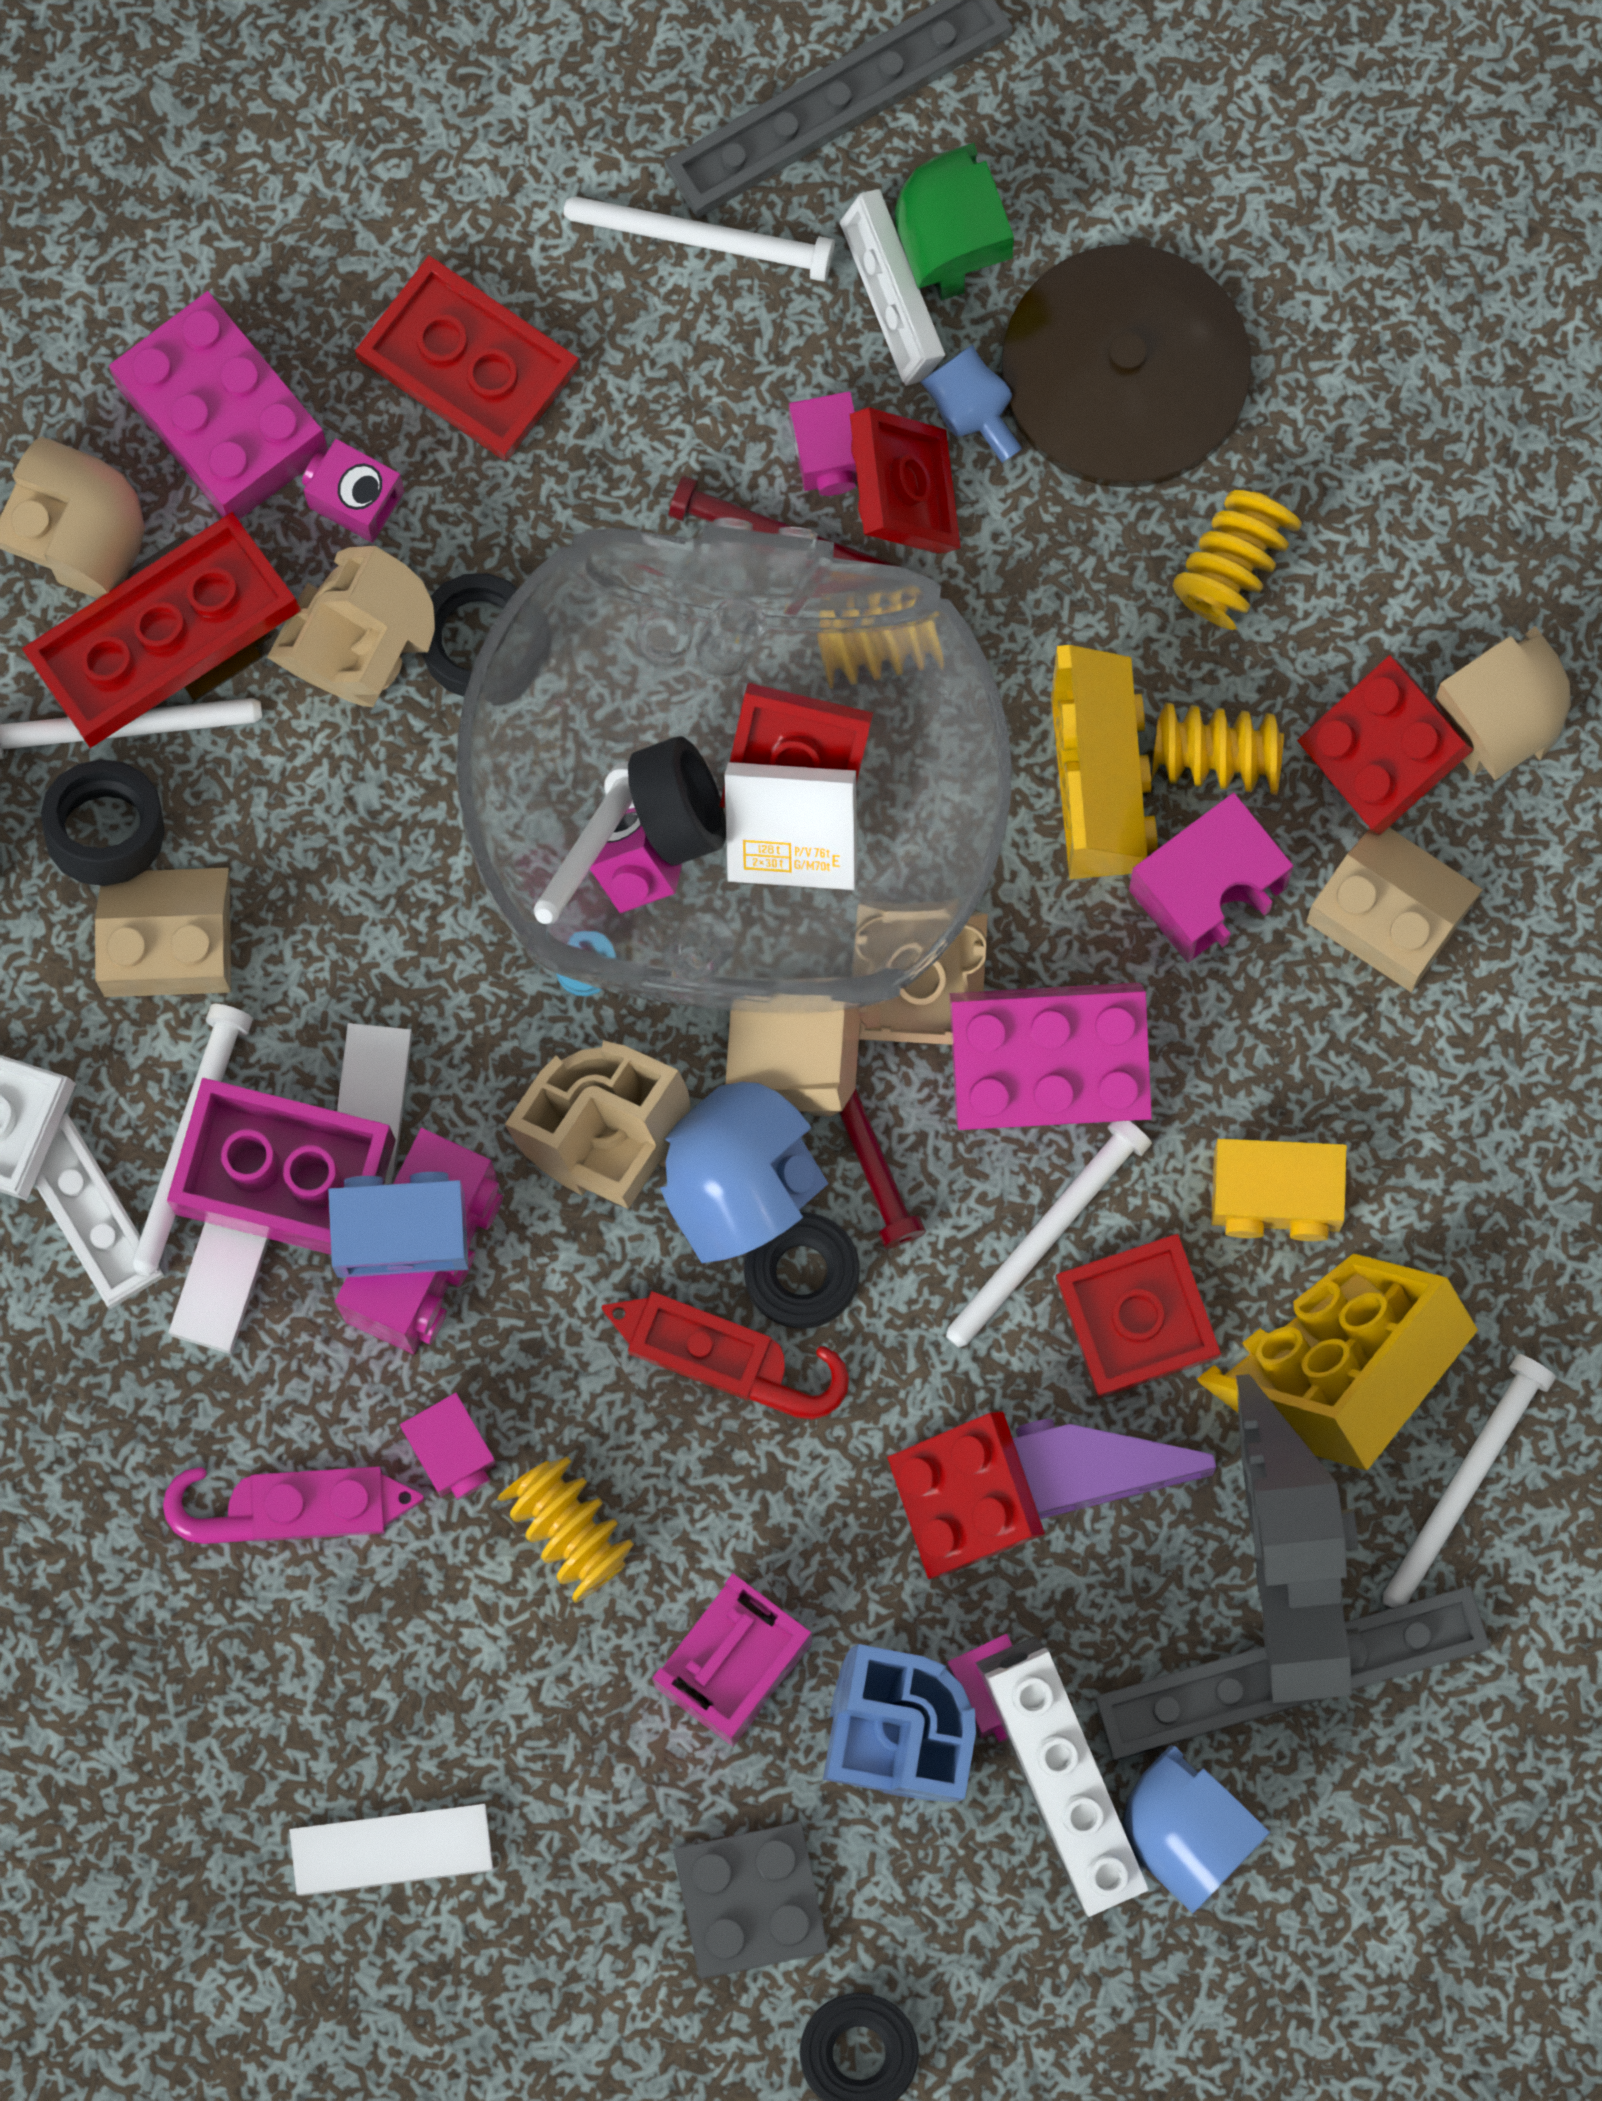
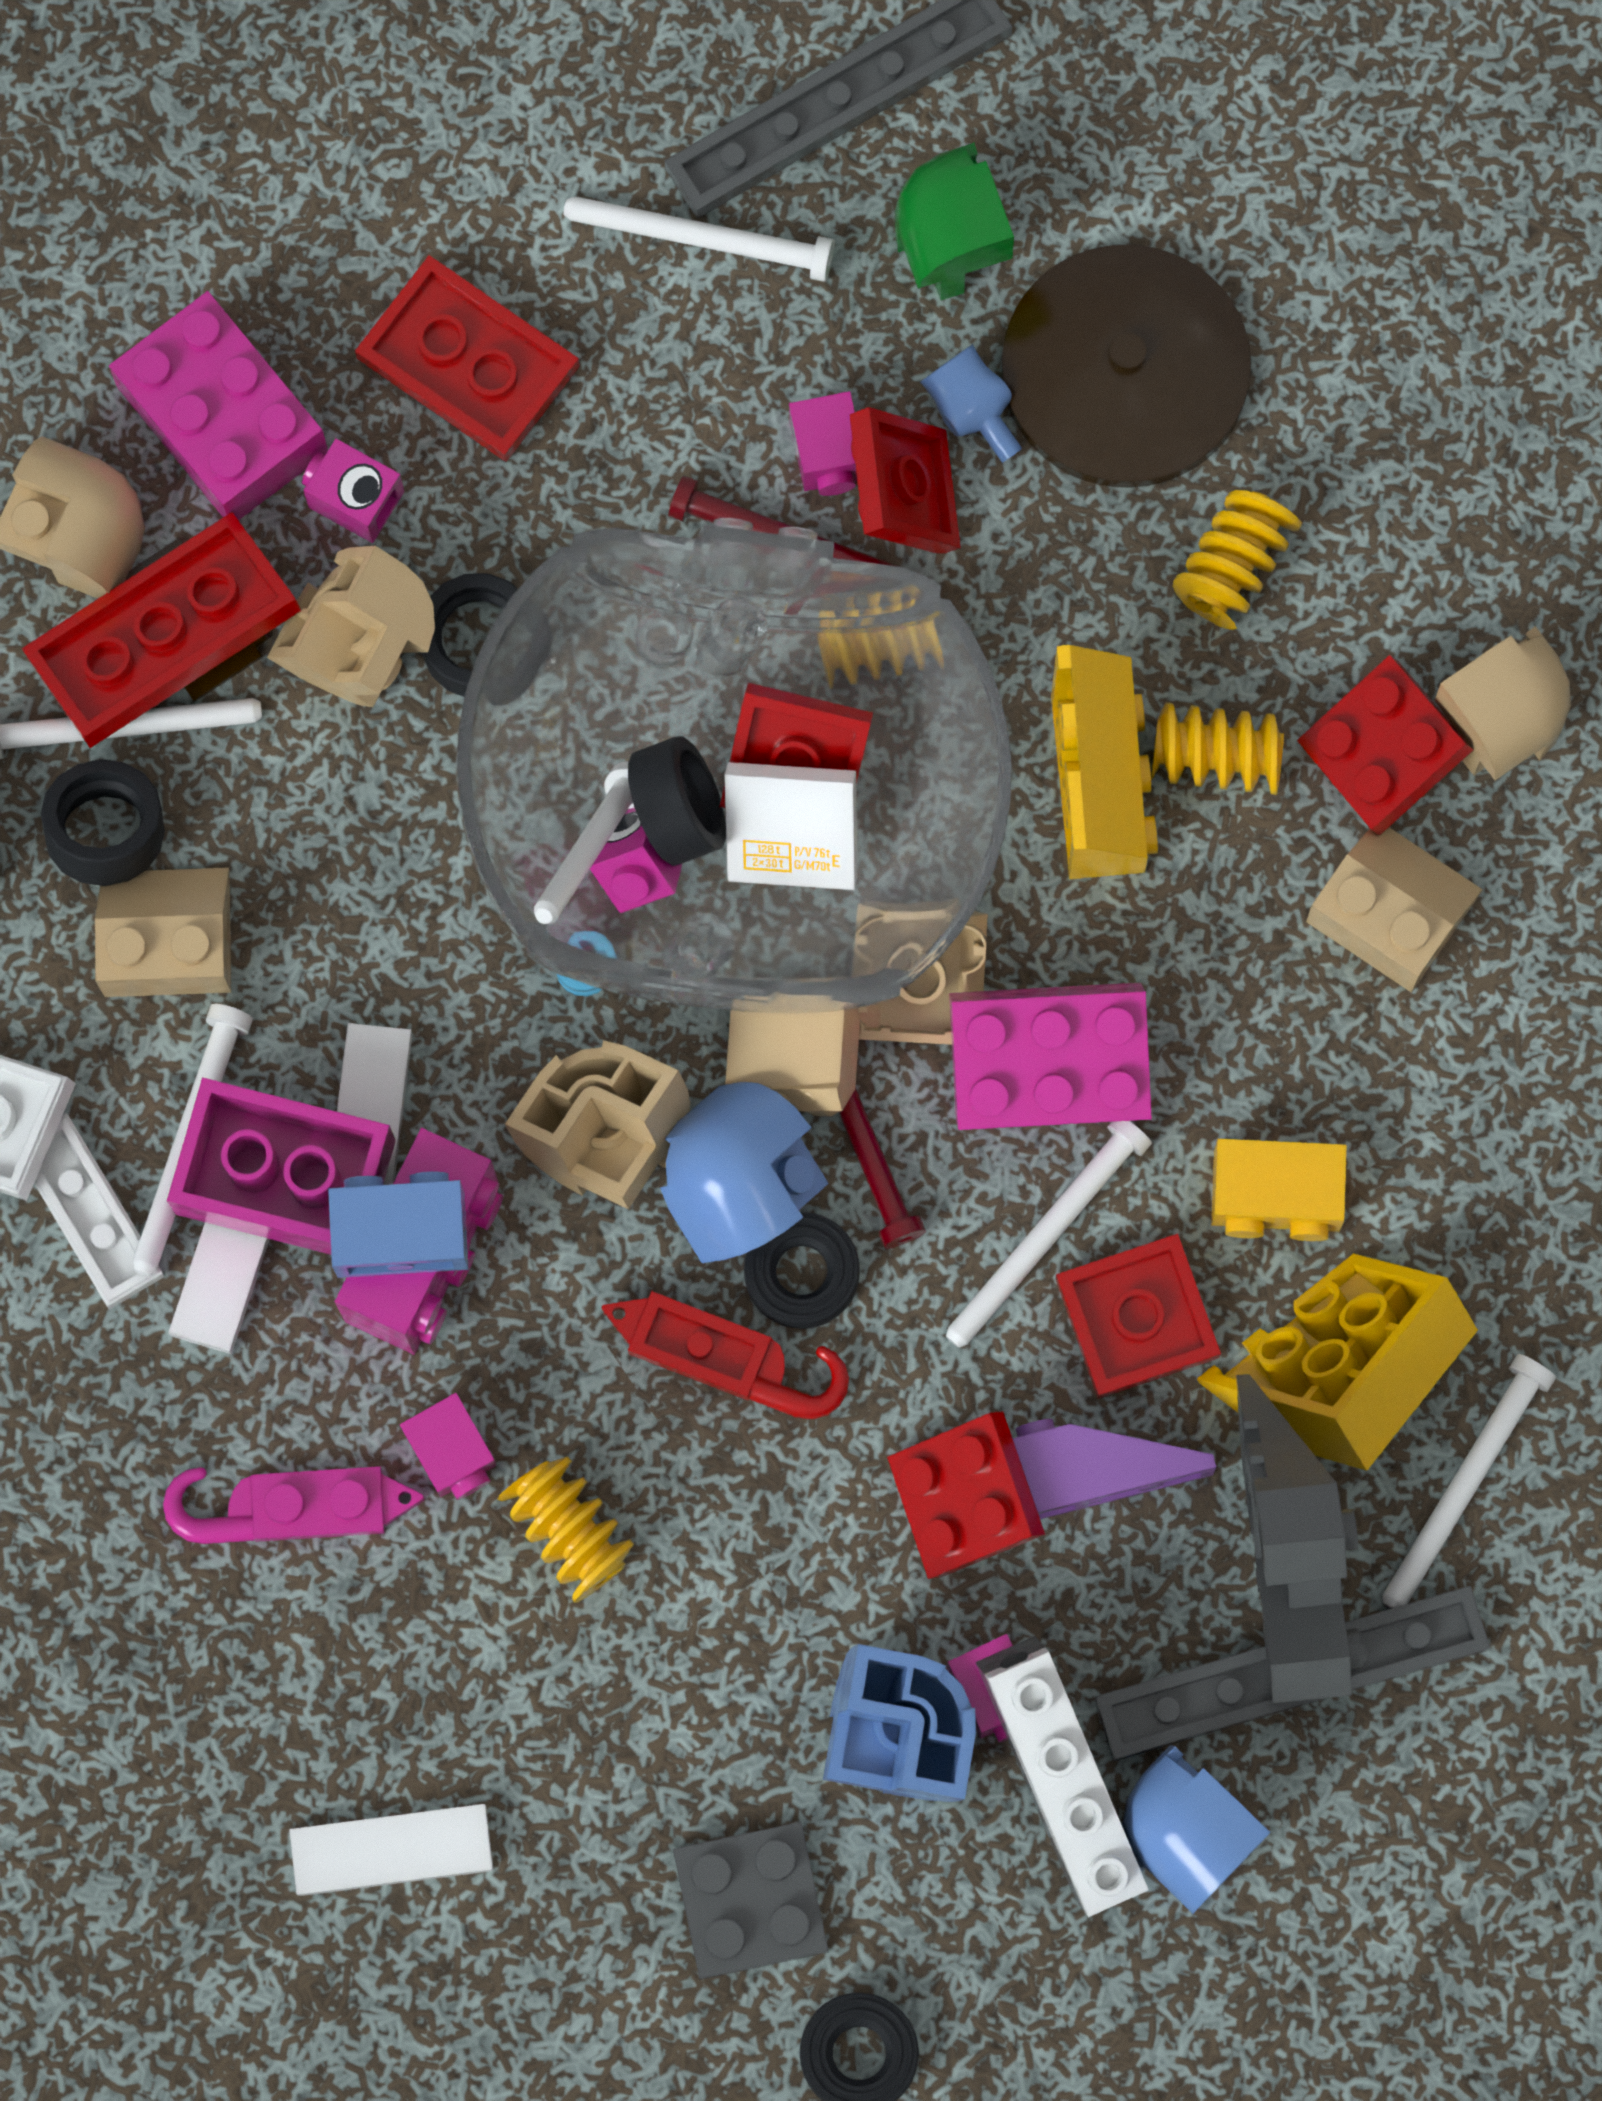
(733, 1660): dark pink piece -> none
(892, 287): white tile -> none
(1202, 868): dark pink piece -> none

